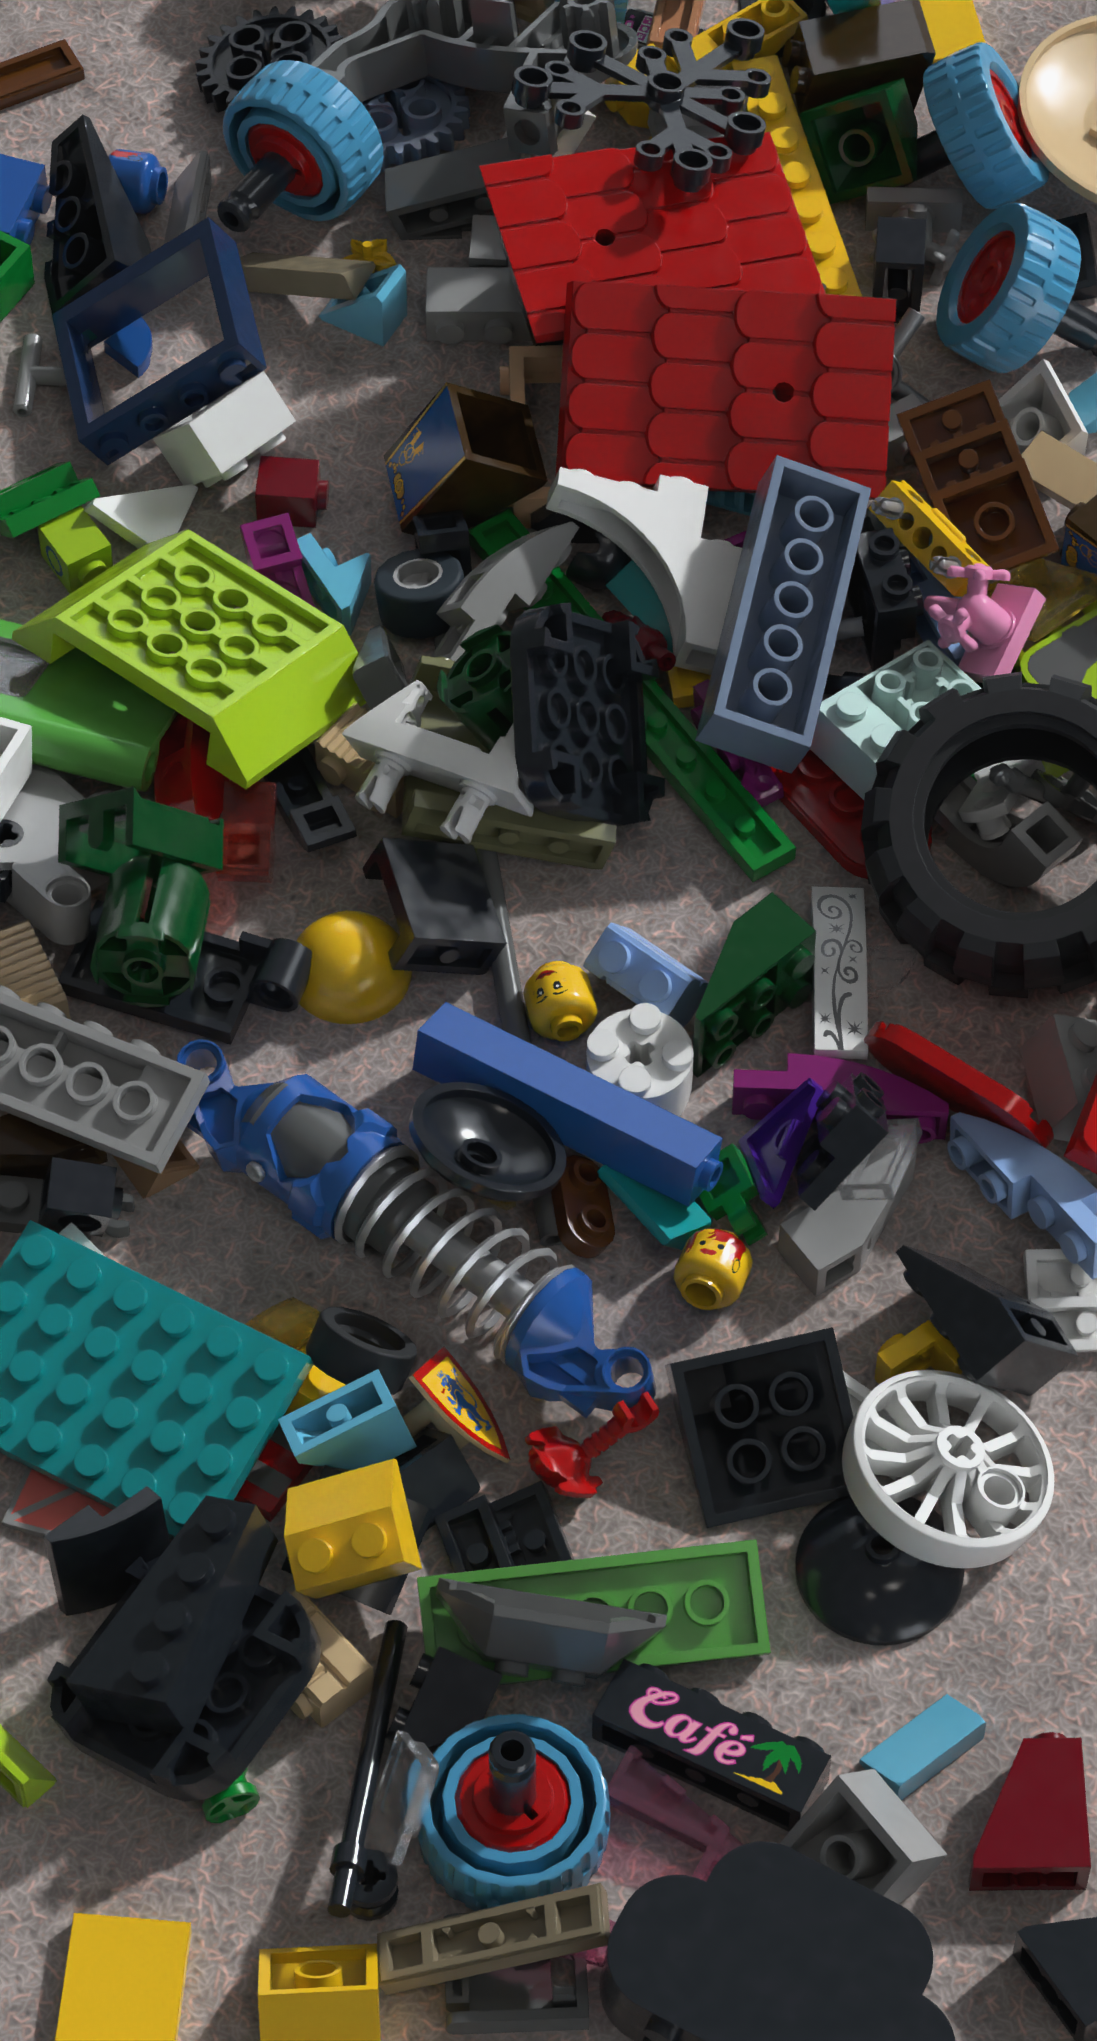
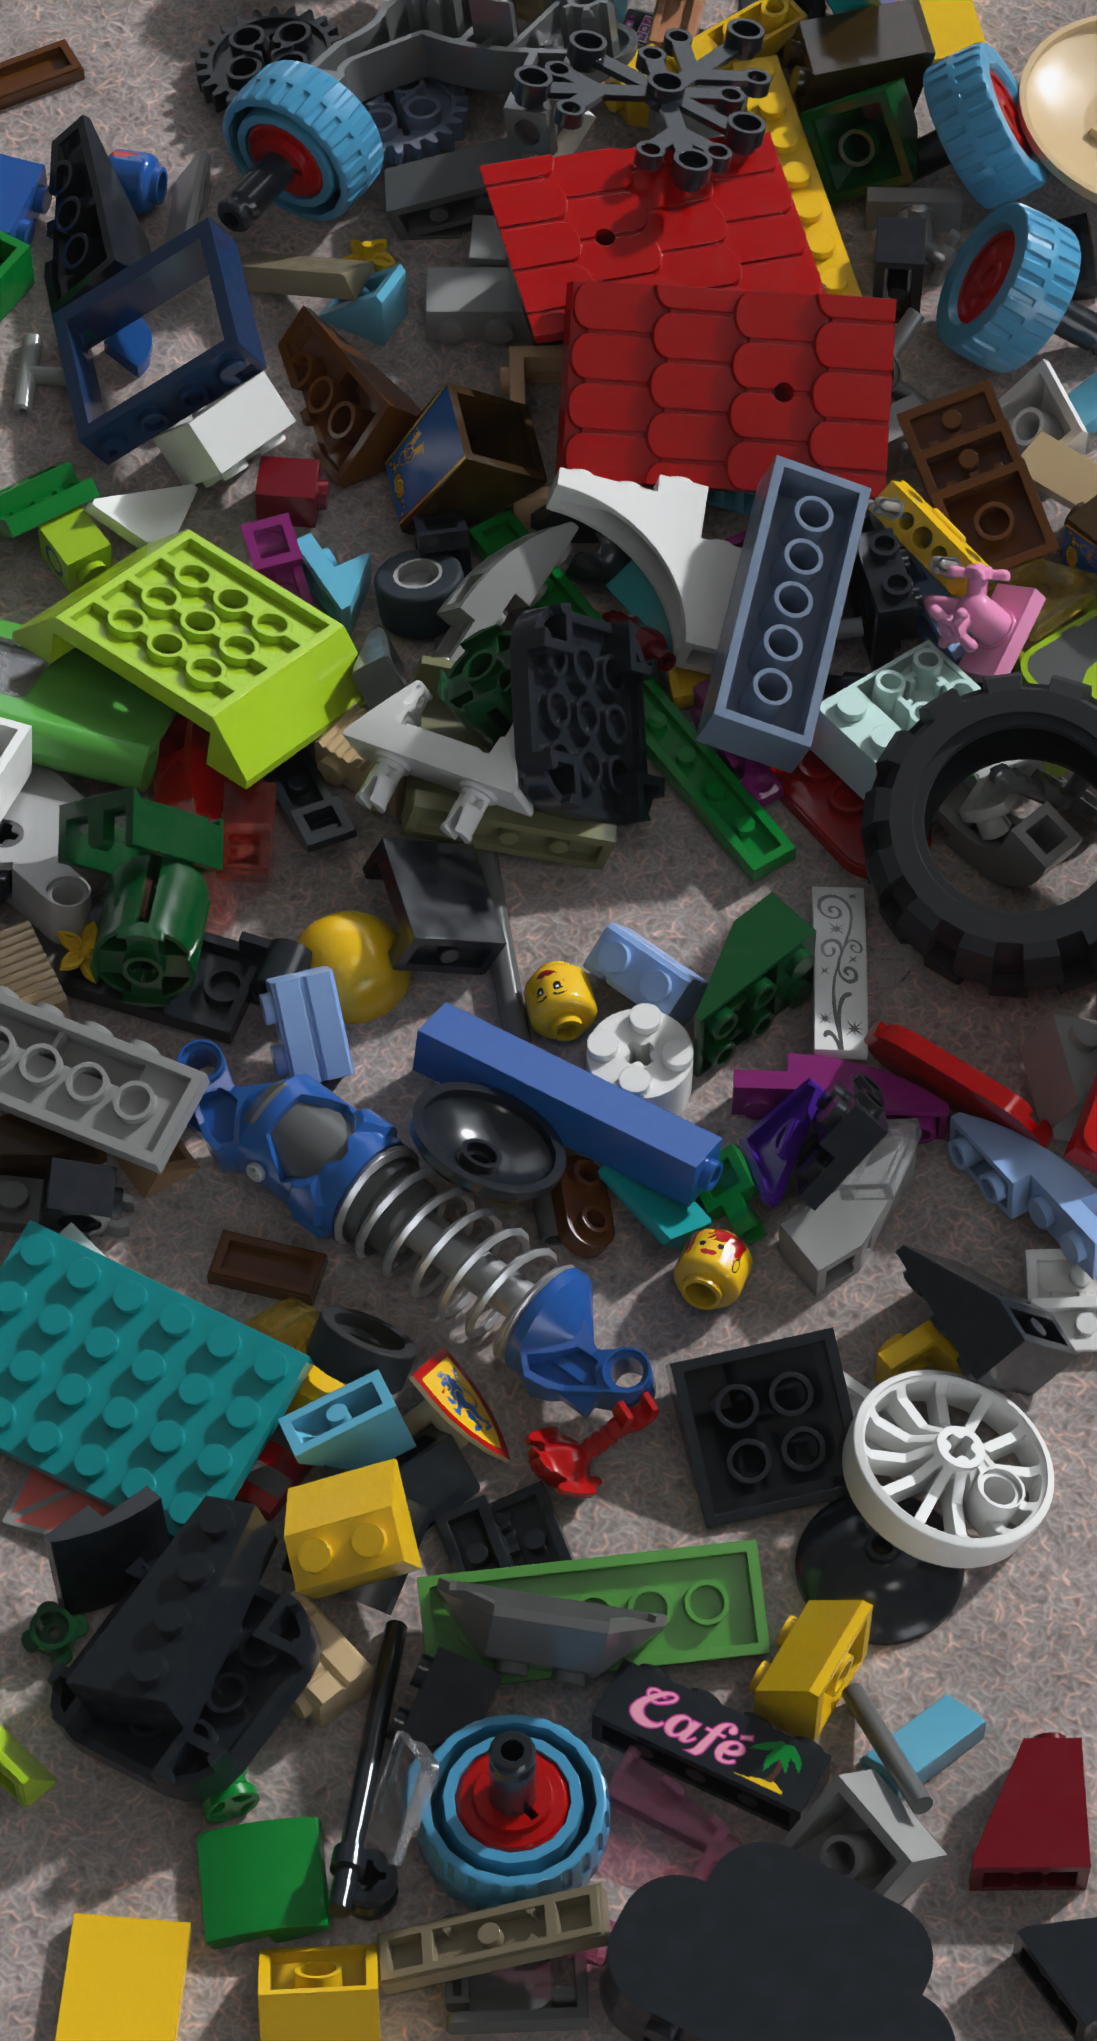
(50, 1617): none -> dark green plate
(80, 949): none -> yellow plant
(263, 1881): none -> green slope
(267, 1268): none -> reddish brown tile
(307, 1025): none -> light blue brick
(347, 400): none -> reddish brown wedge
(813, 1665): none -> yellow slope
(887, 1749): none -> dark grey bar

